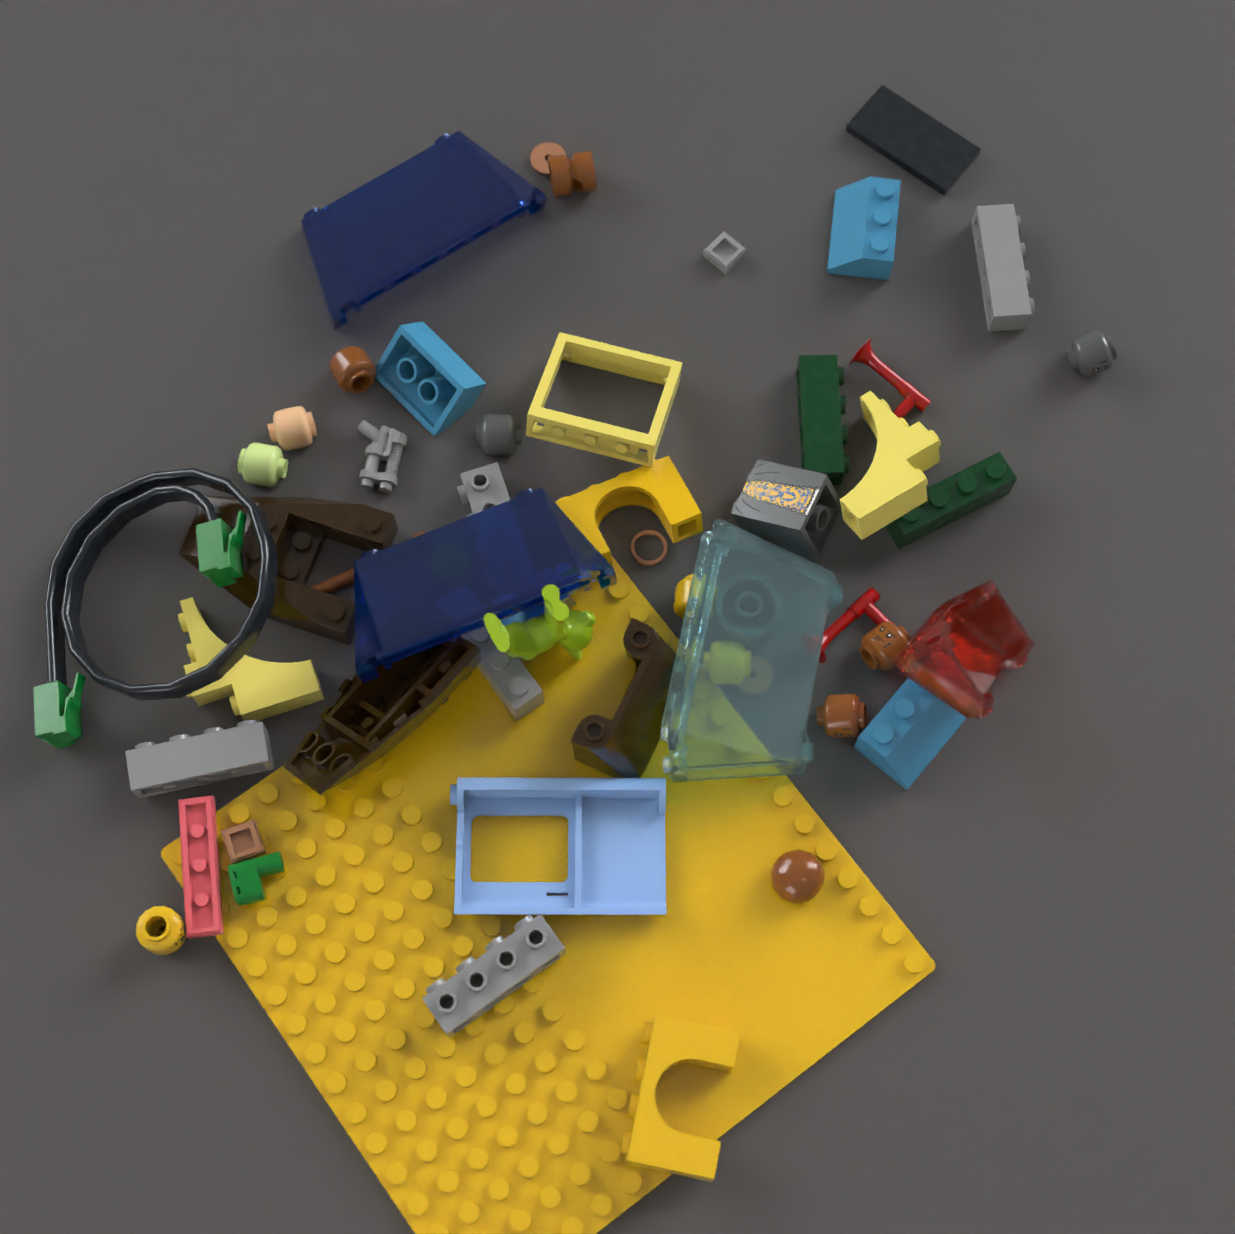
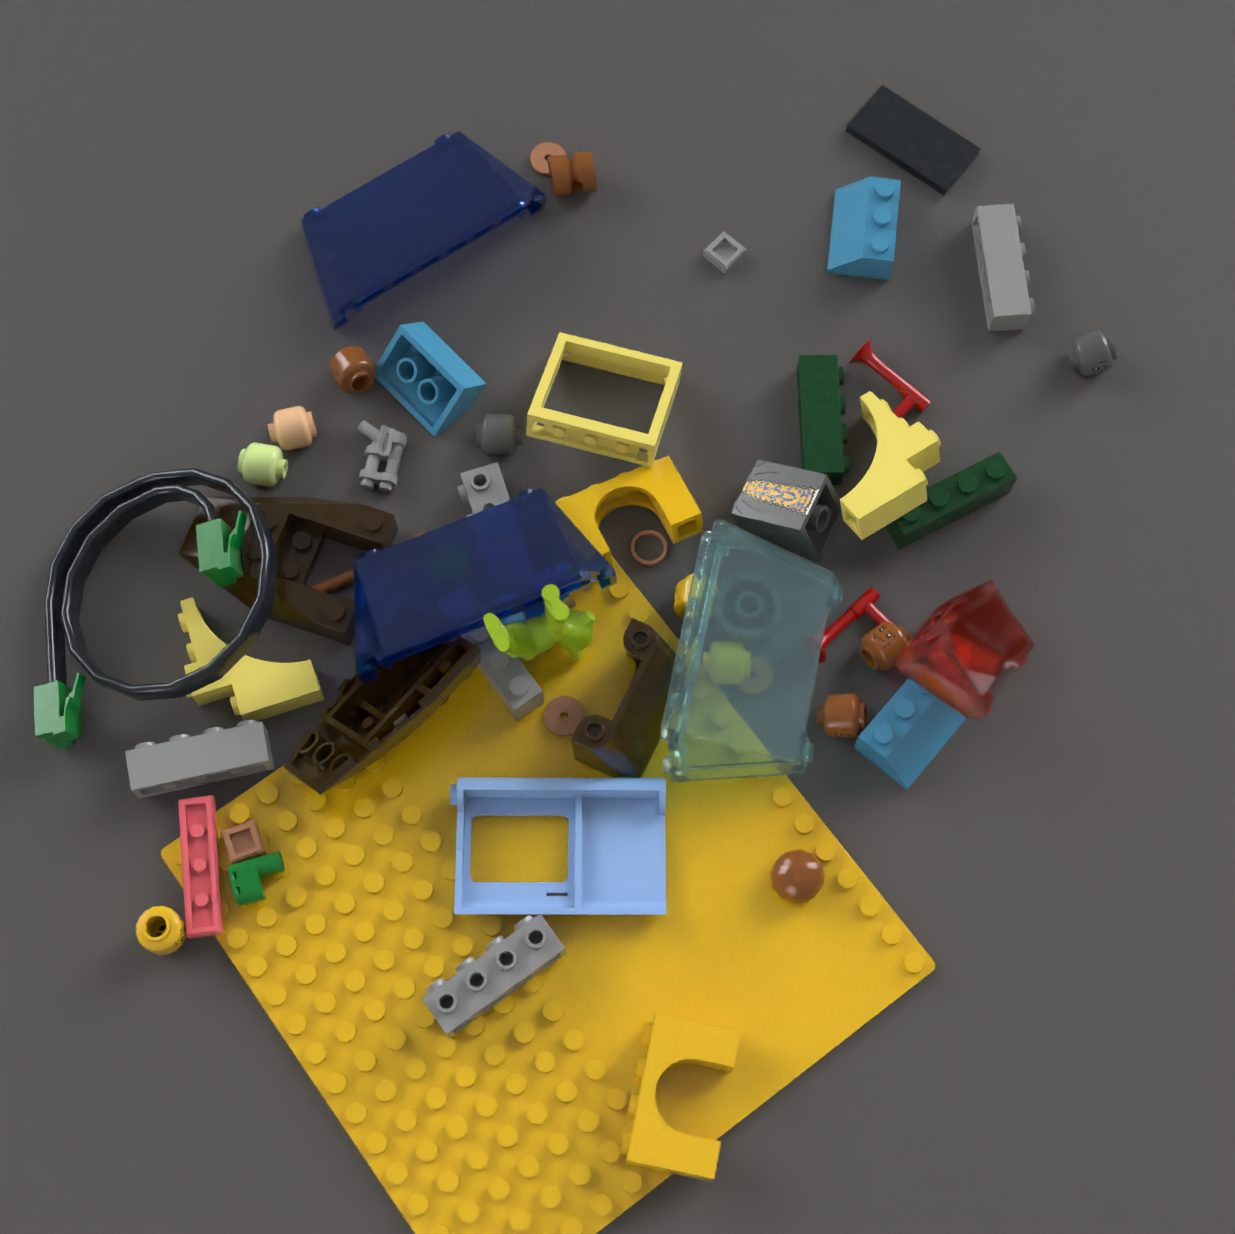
(556, 708): none -> nougat wheel

